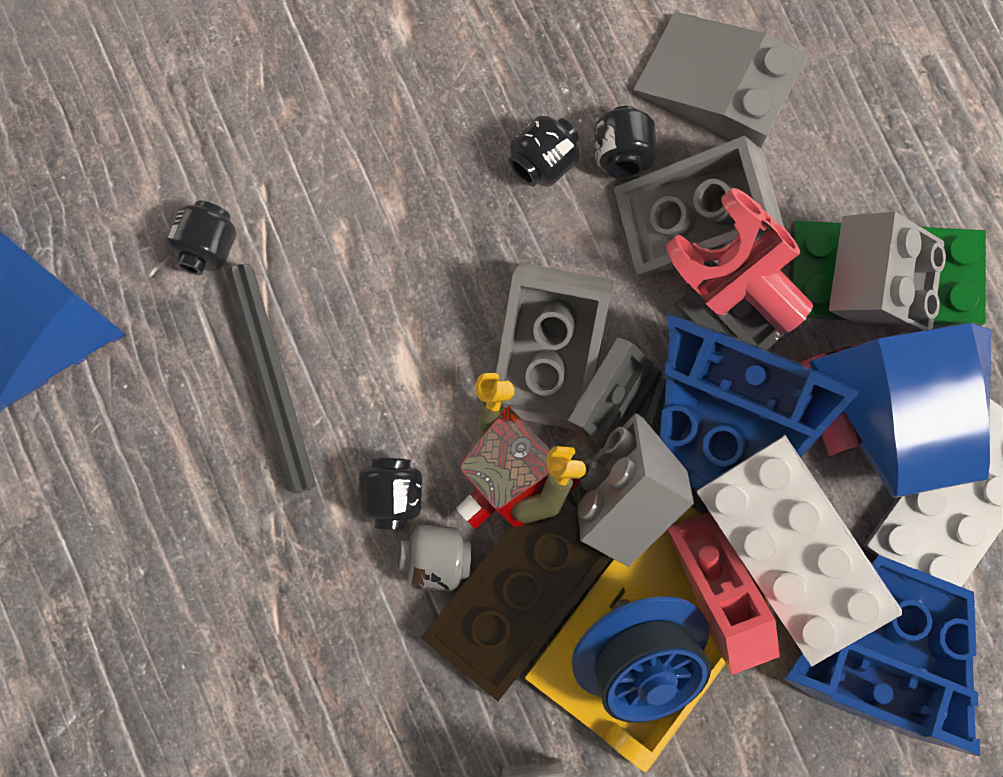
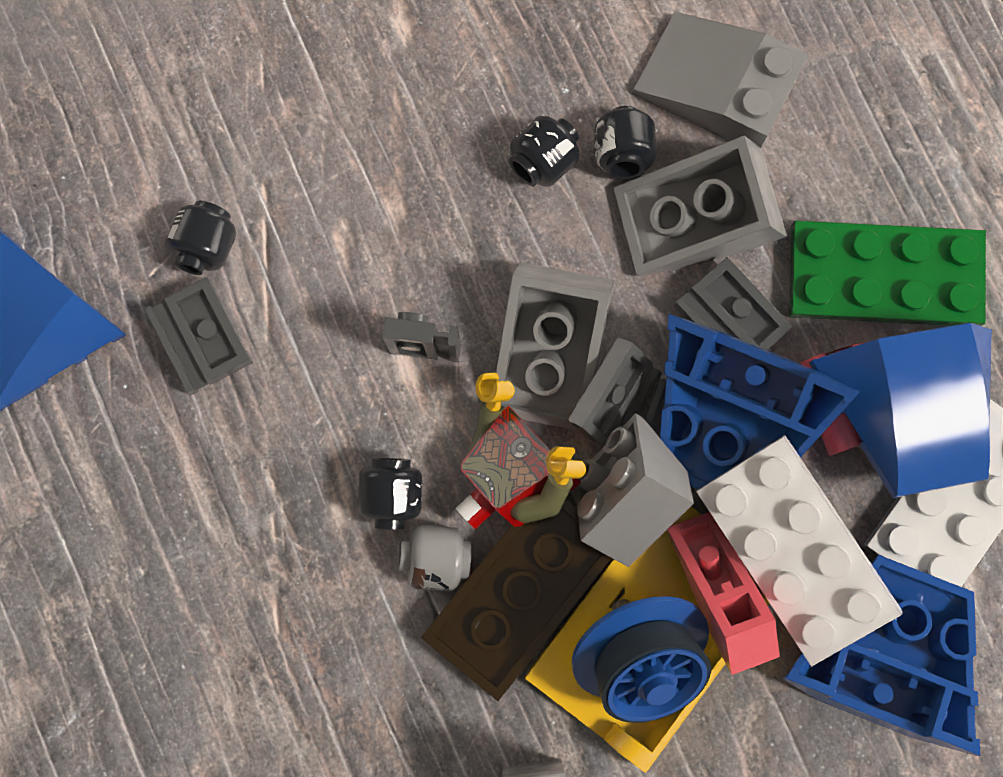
(198, 335): none -> dark grey plate
(271, 378): dark grey axle -> none
(415, 337): none -> dark grey plate
(746, 266): coral connector -> none
(887, 272): light grey slope -> none

